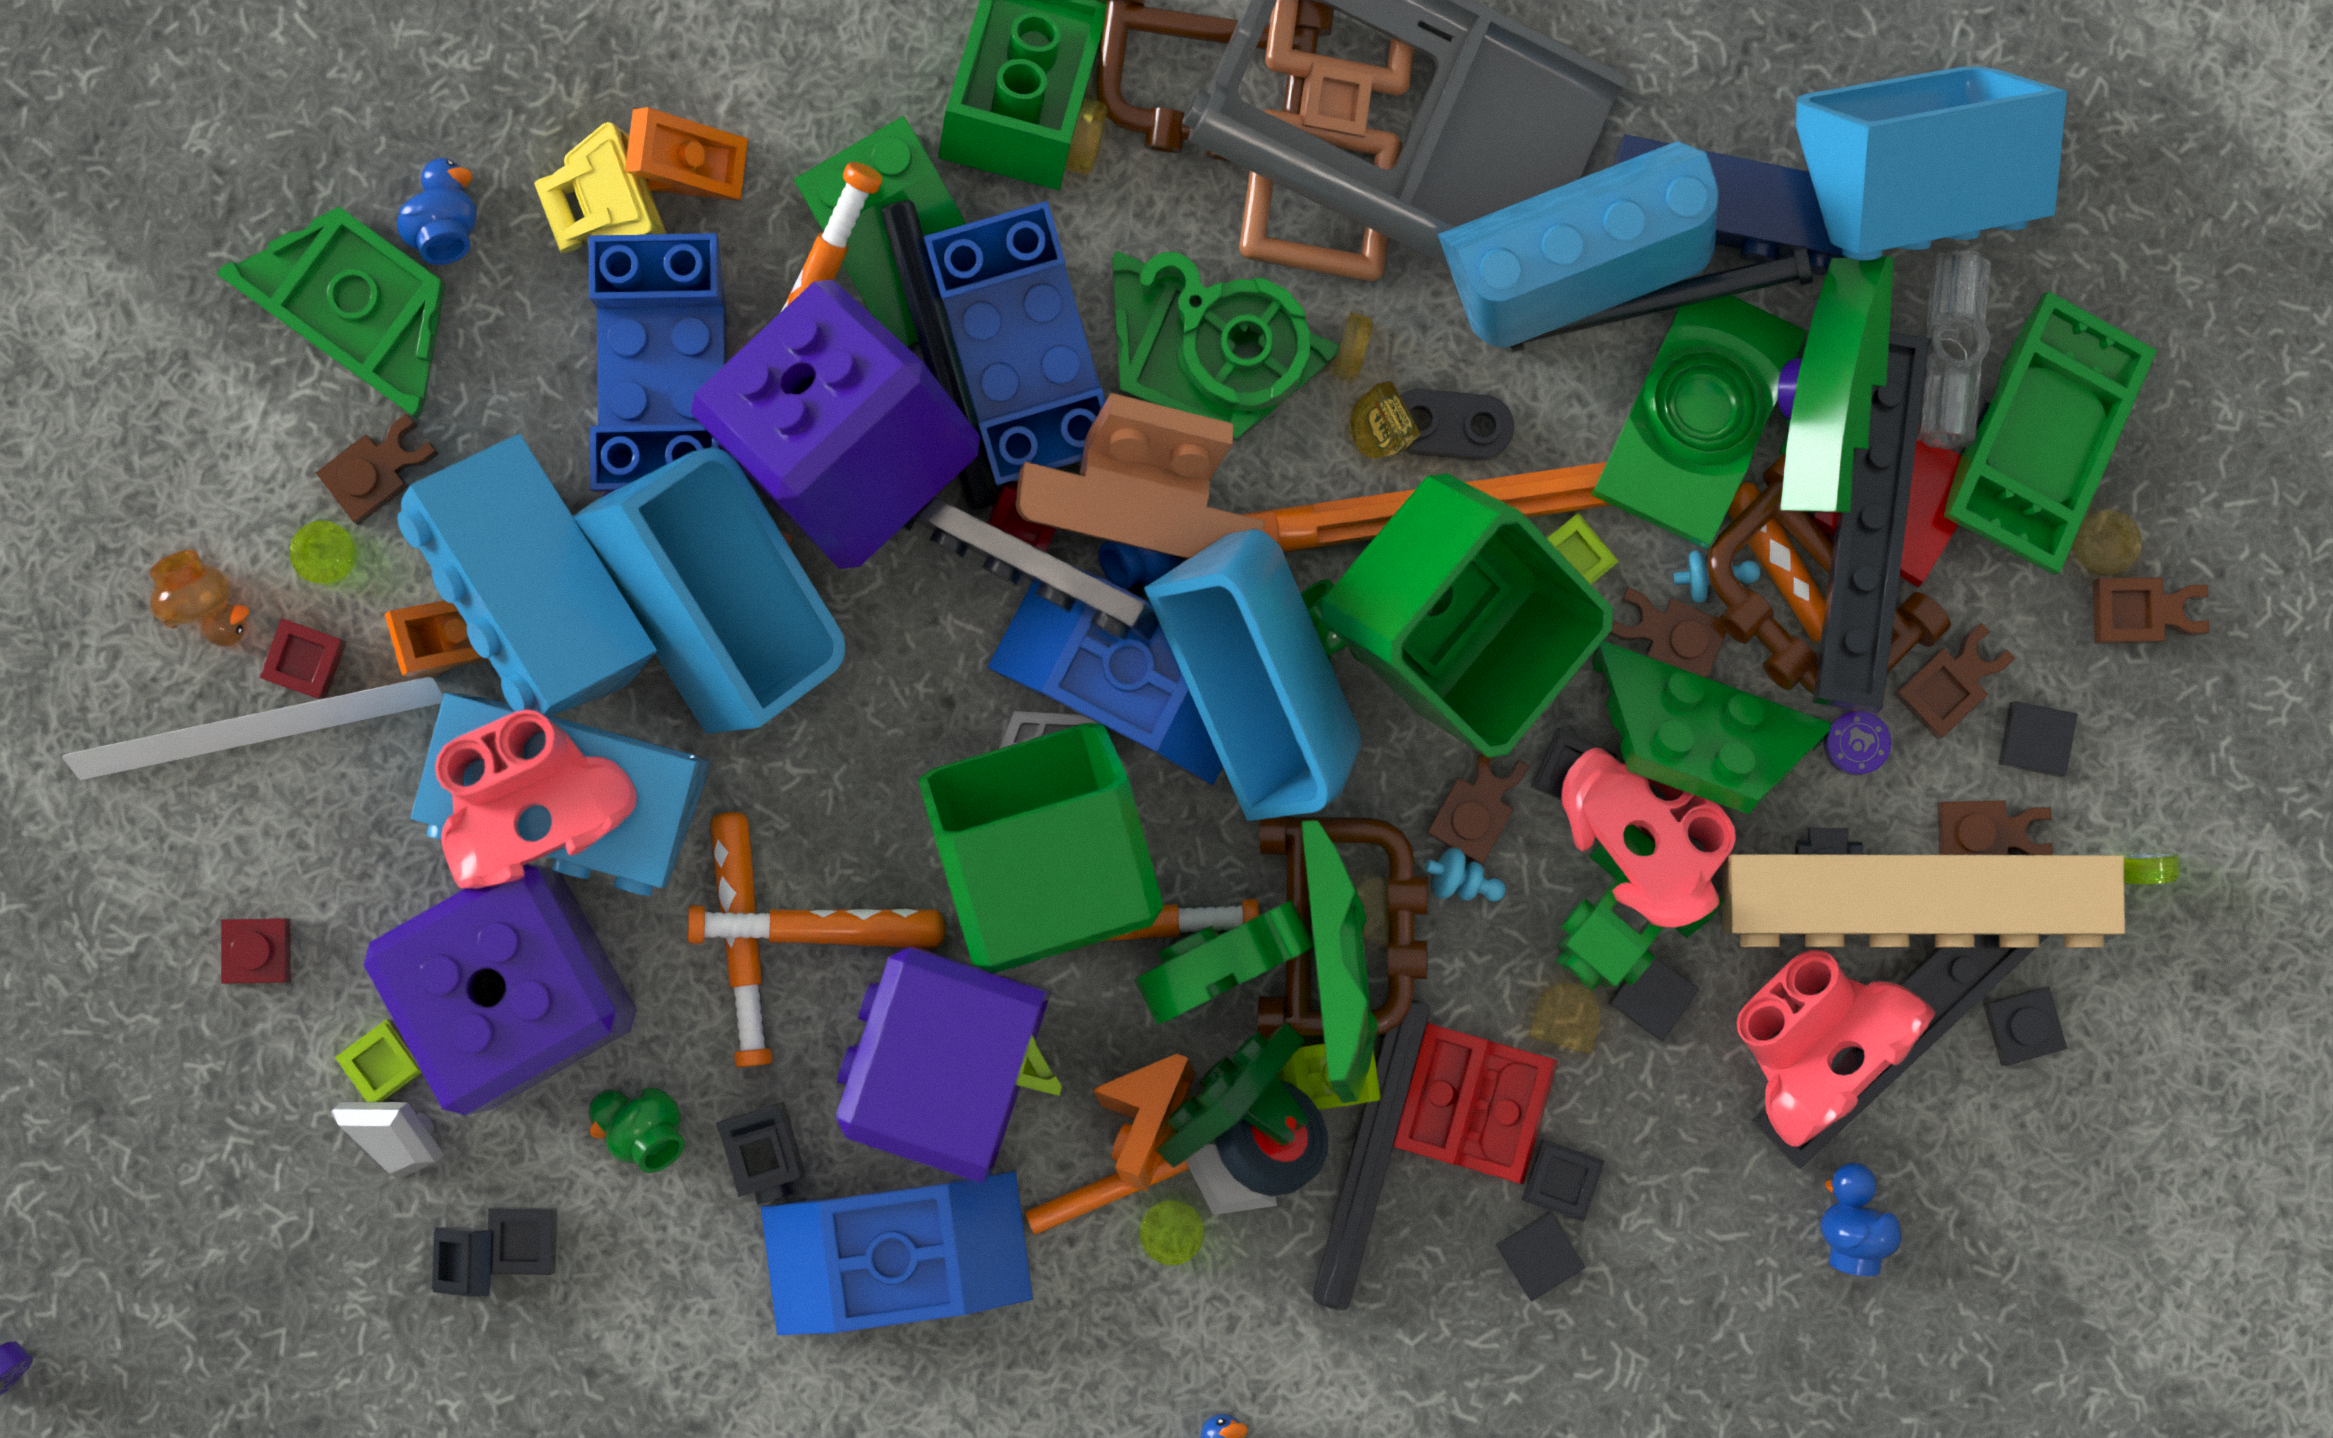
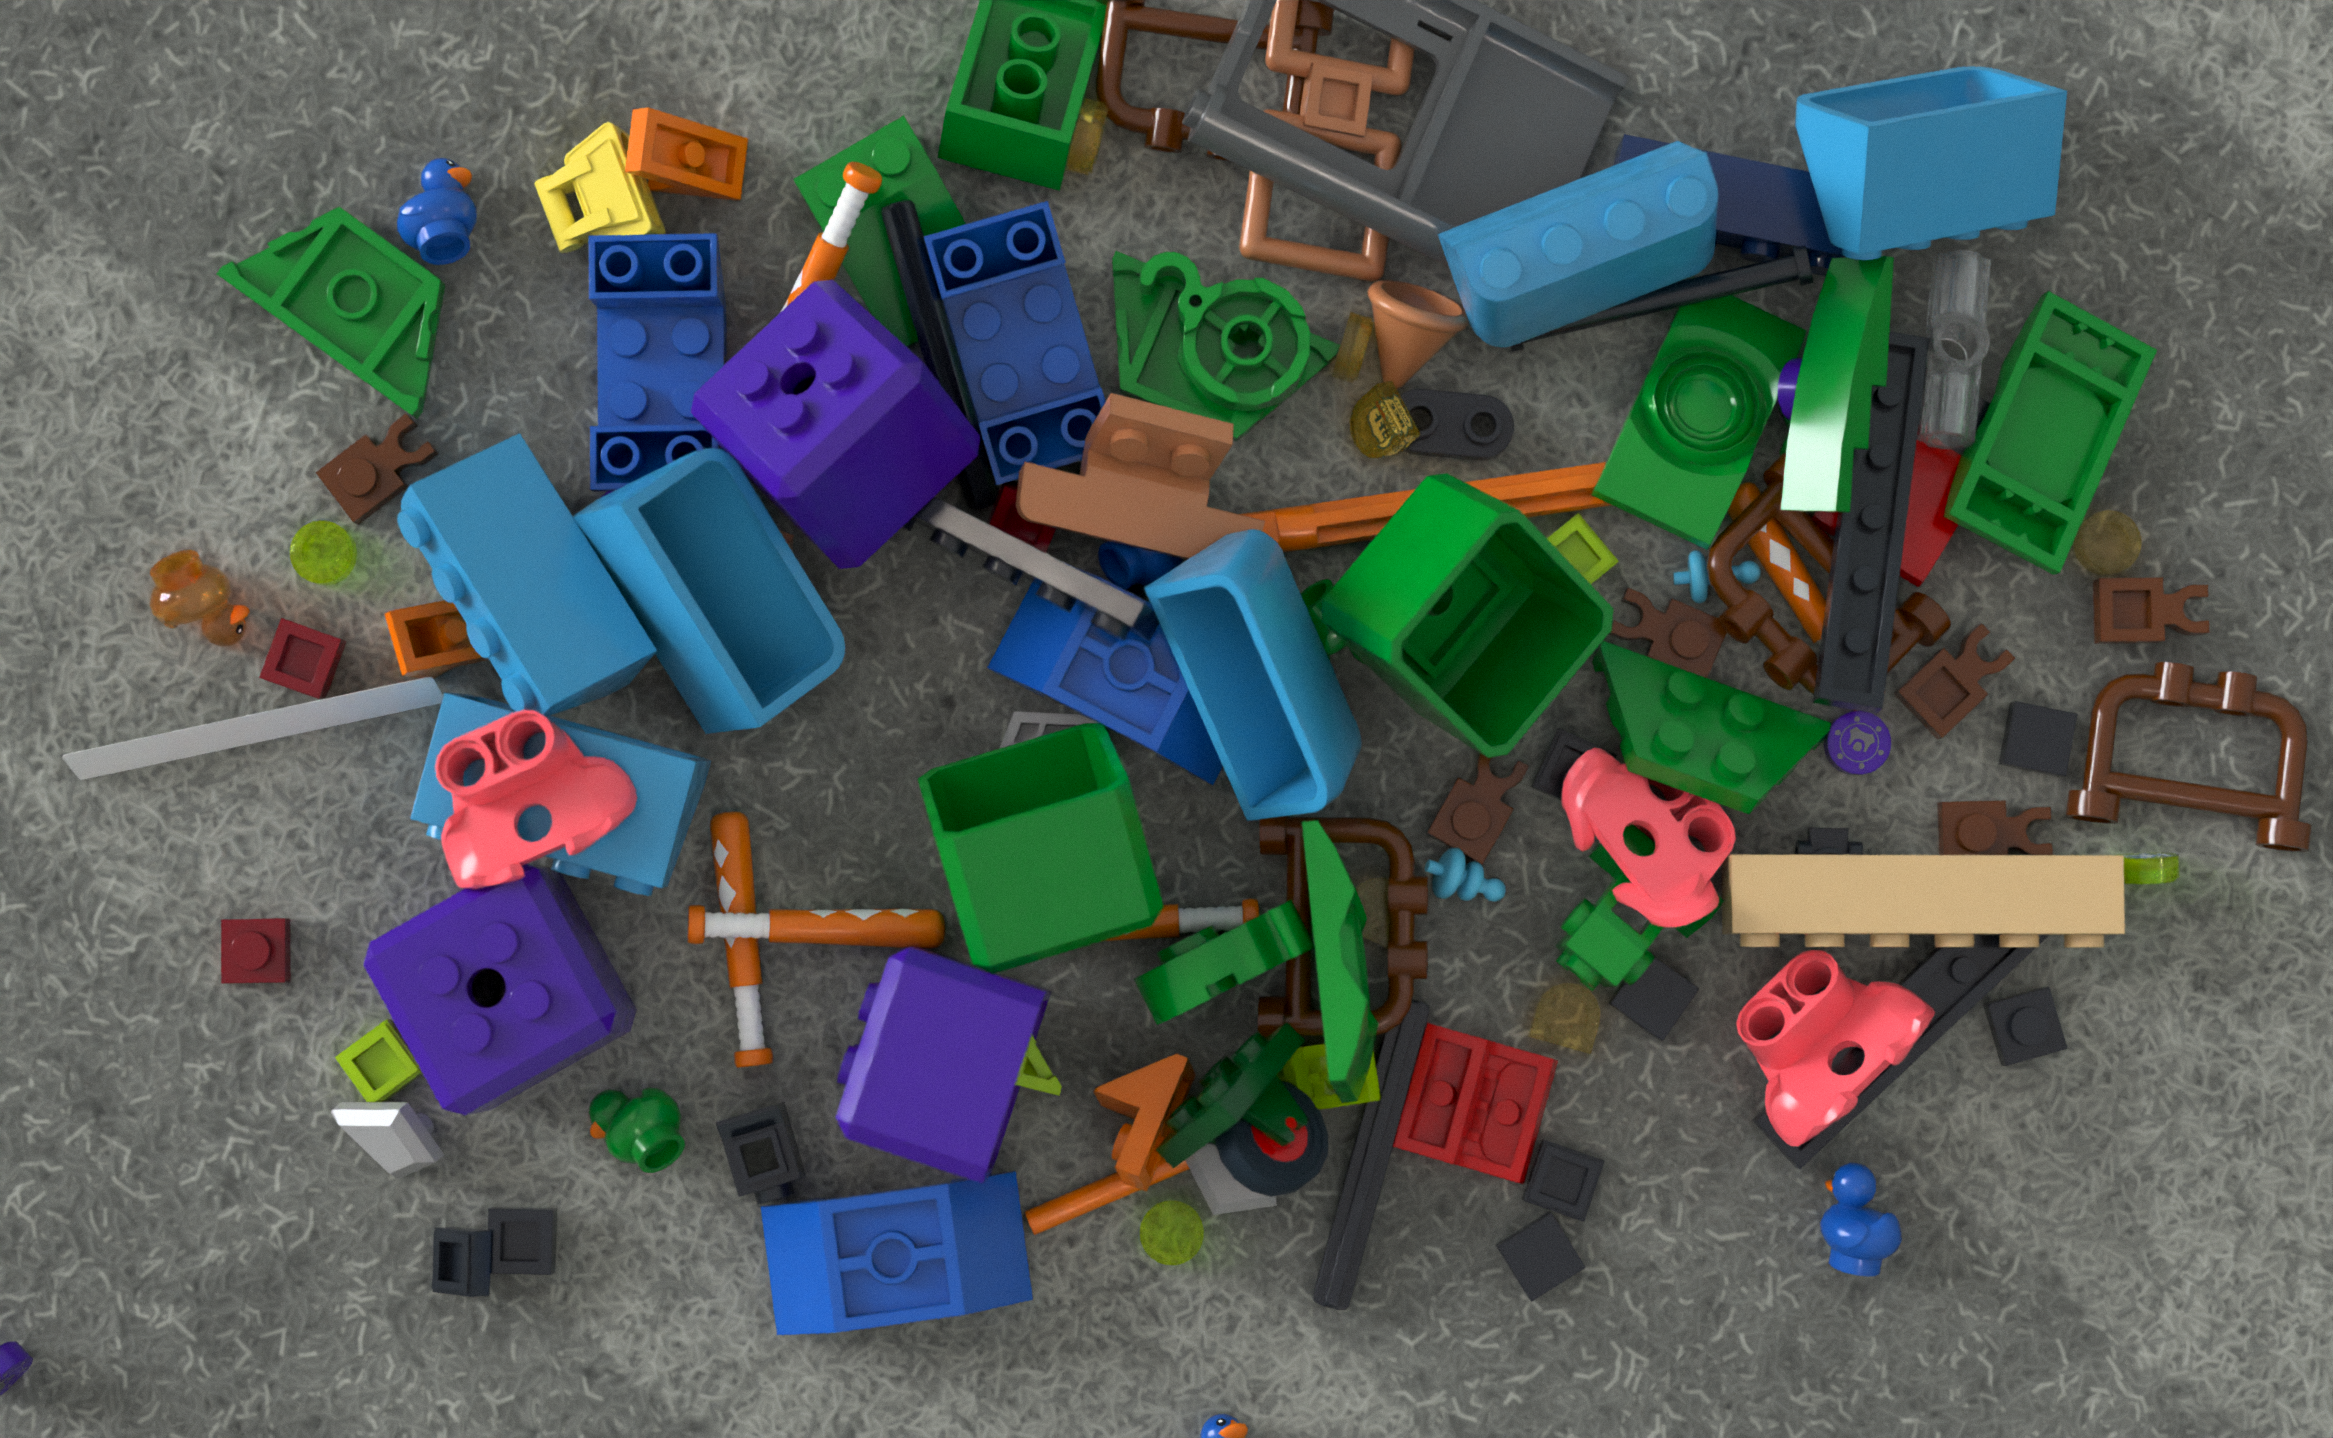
(1411, 326): none -> nougat hat
(2232, 695): none -> reddish brown bar

